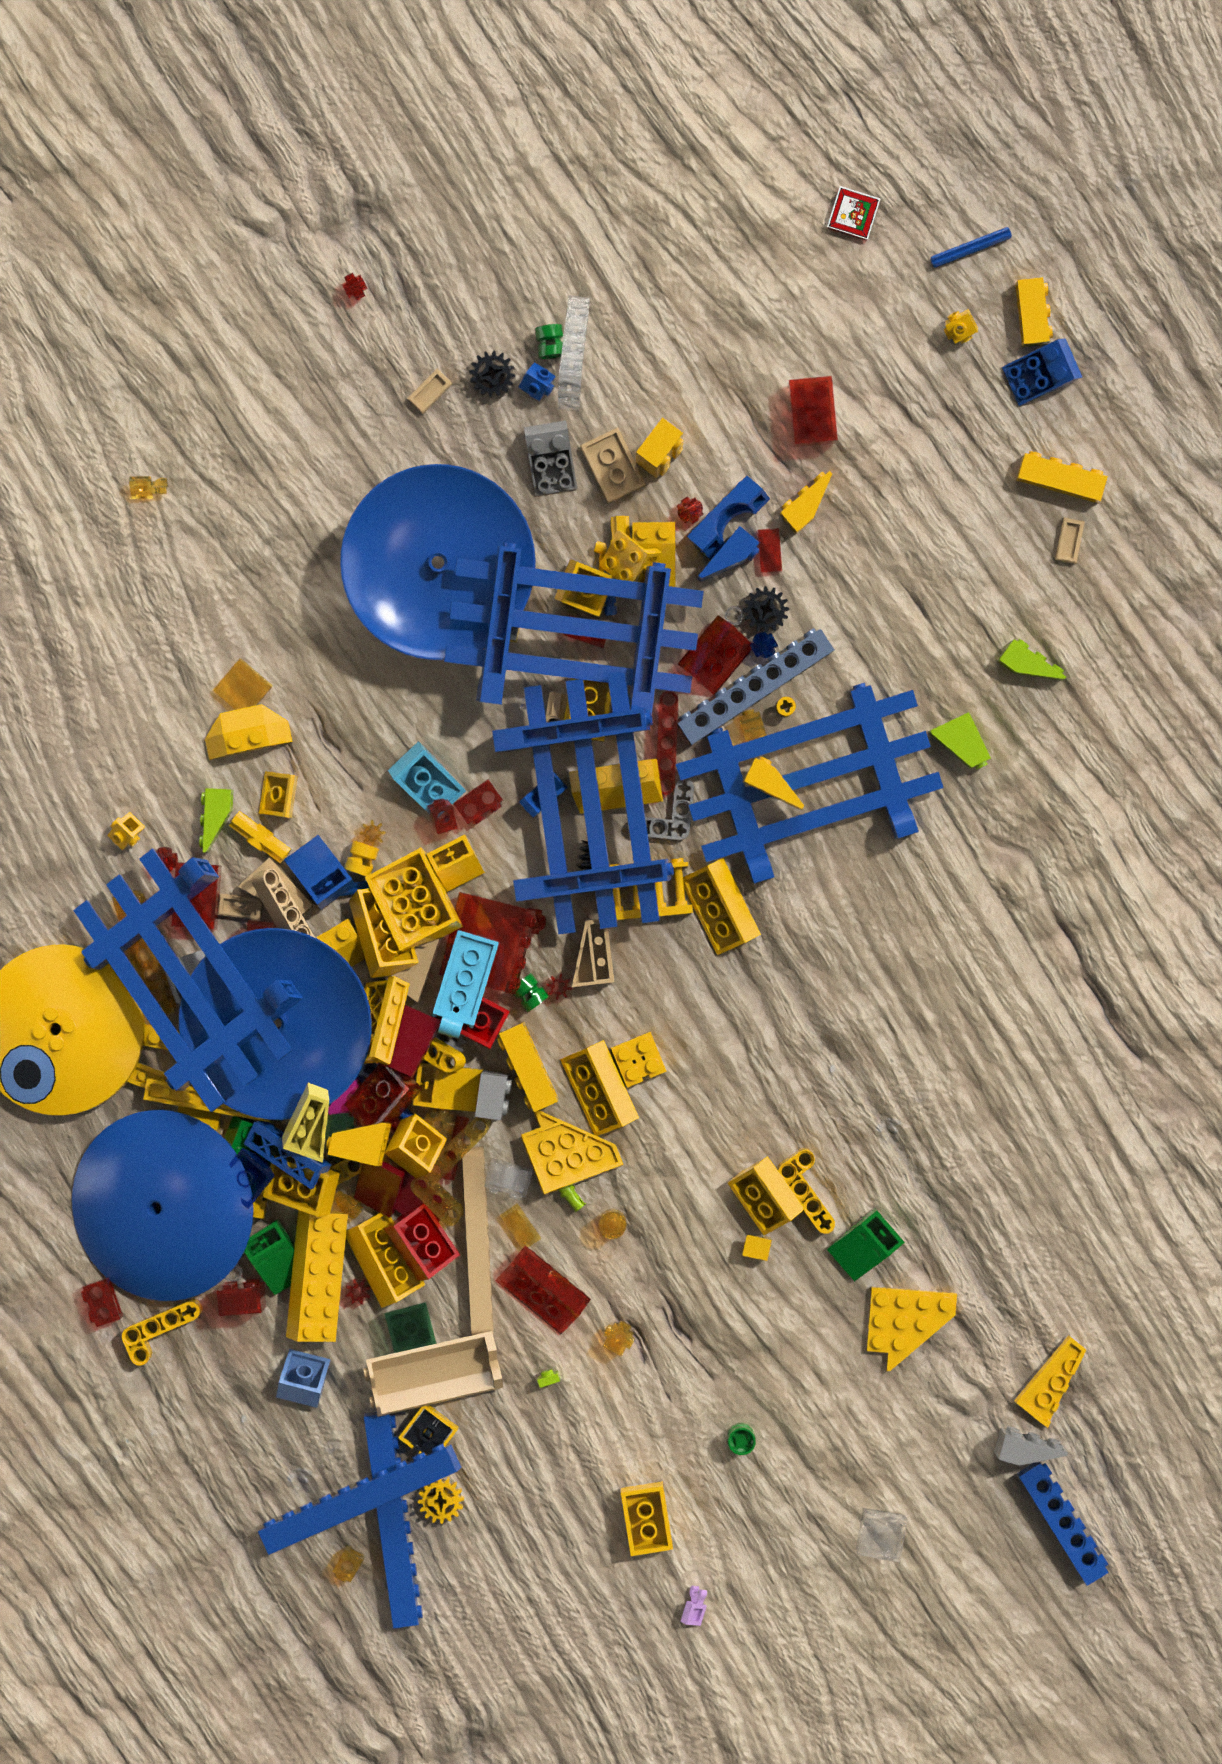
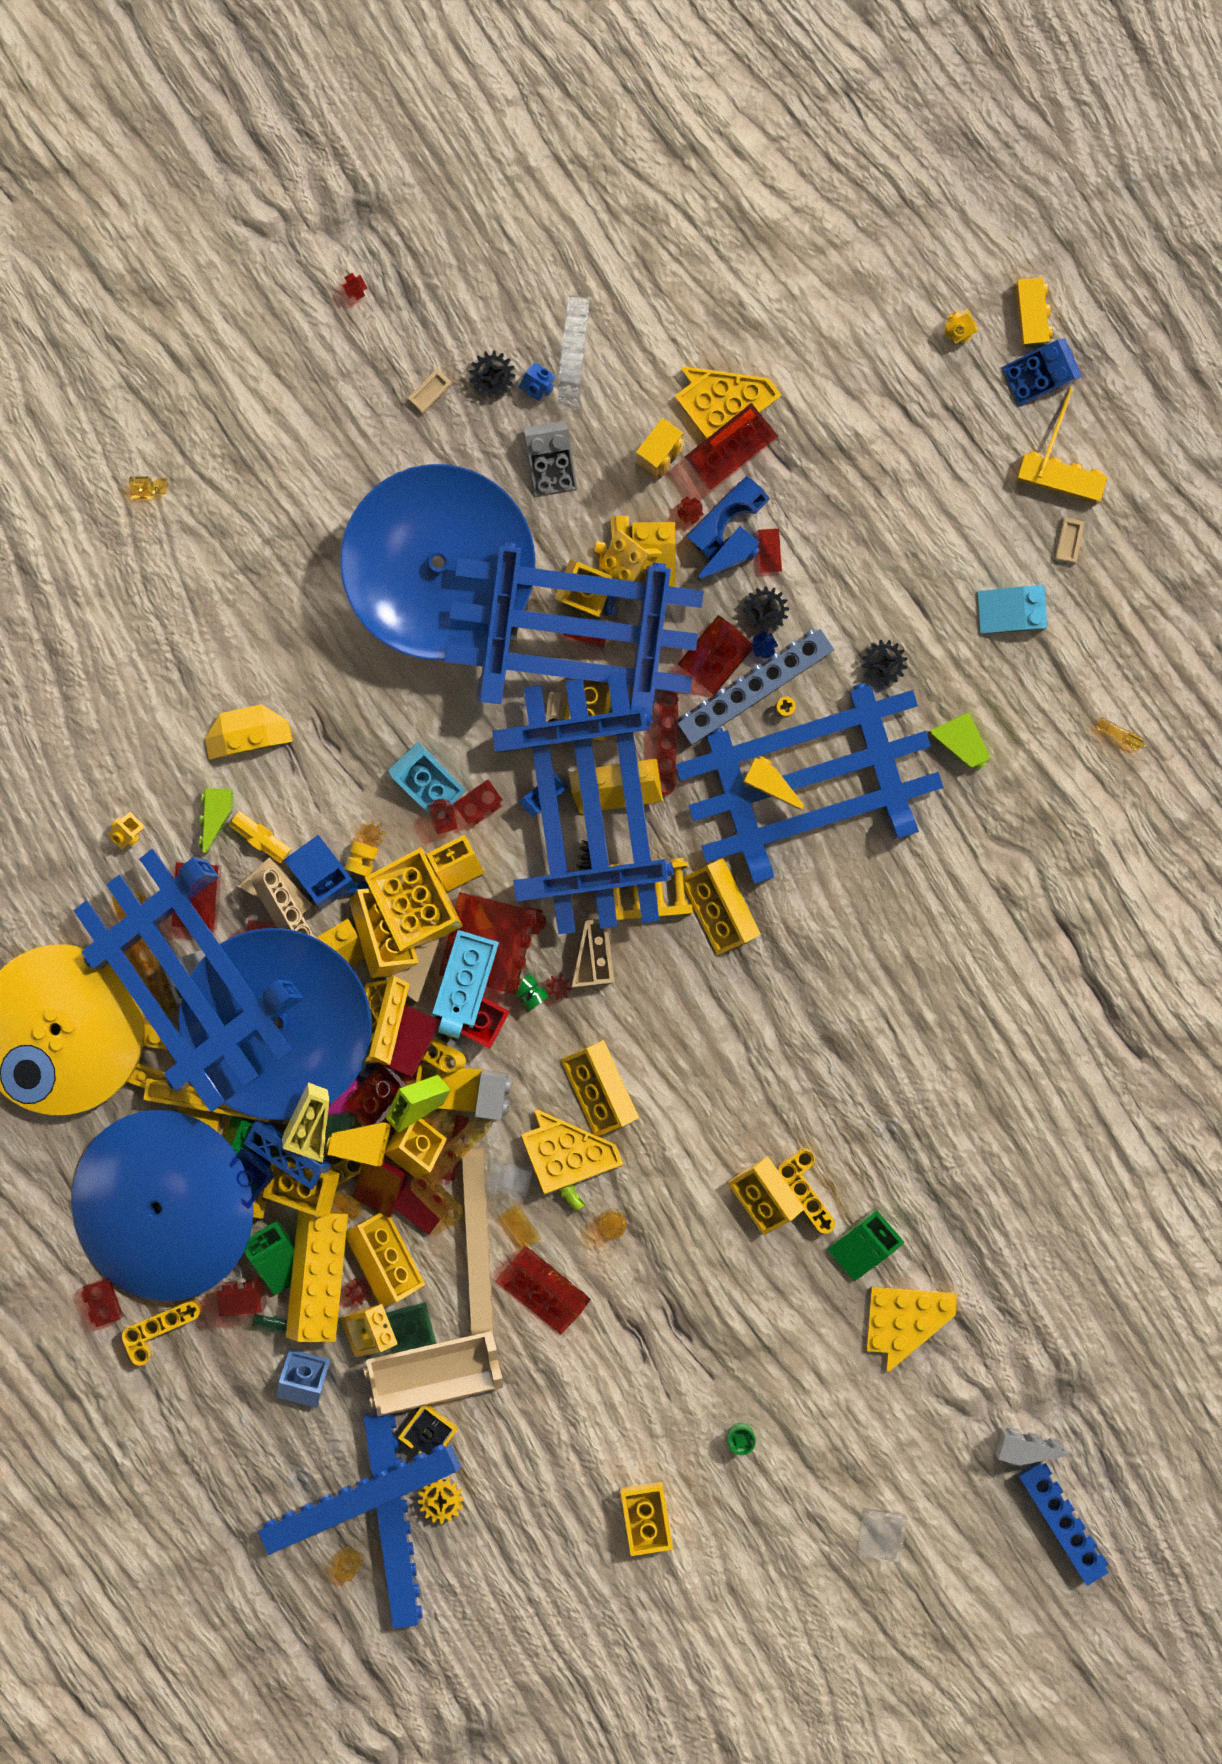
(167, 857): clear red gear -> none
(240, 907): tan tile -> none
(242, 686): clear yellow tile -> none
(271, 1323): none -> clear green pin
(278, 794): yellow slope -> none
(359, 1334): none -> yellow window
(416, 1102): none -> lime slope
(422, 1242): red slope -> none
(528, 1066): yellow brick -> none
(547, 334): green wheel -> none
(548, 1377): lime plate -> none
(613, 465): tan tile -> none
(618, 1345): clear yellow brick -> none
(646, 1058): yellow piece -> none
(677, 819): light grey beam -> none
(694, 1609): lavender plate -> none
(719, 396): none -> yellow wing
(731, 447): none -> clear red slope
(740, 618): clear bush -> none
(752, 725): clear yellow brick -> none
(757, 1247): yellow panel -> none
(803, 509): yellow slope -> none
(812, 411): clear red brick -> none
(853, 213): tile -> none
(882, 652): none -> black gear
(970, 247): blue axle -> none
(1012, 609): none -> medium azure slope
(1024, 662): lime slope -> none
(1047, 1387): yellow wing -> none
(1055, 432): none -> yellow piece
(1121, 734): none -> clear yellow piece

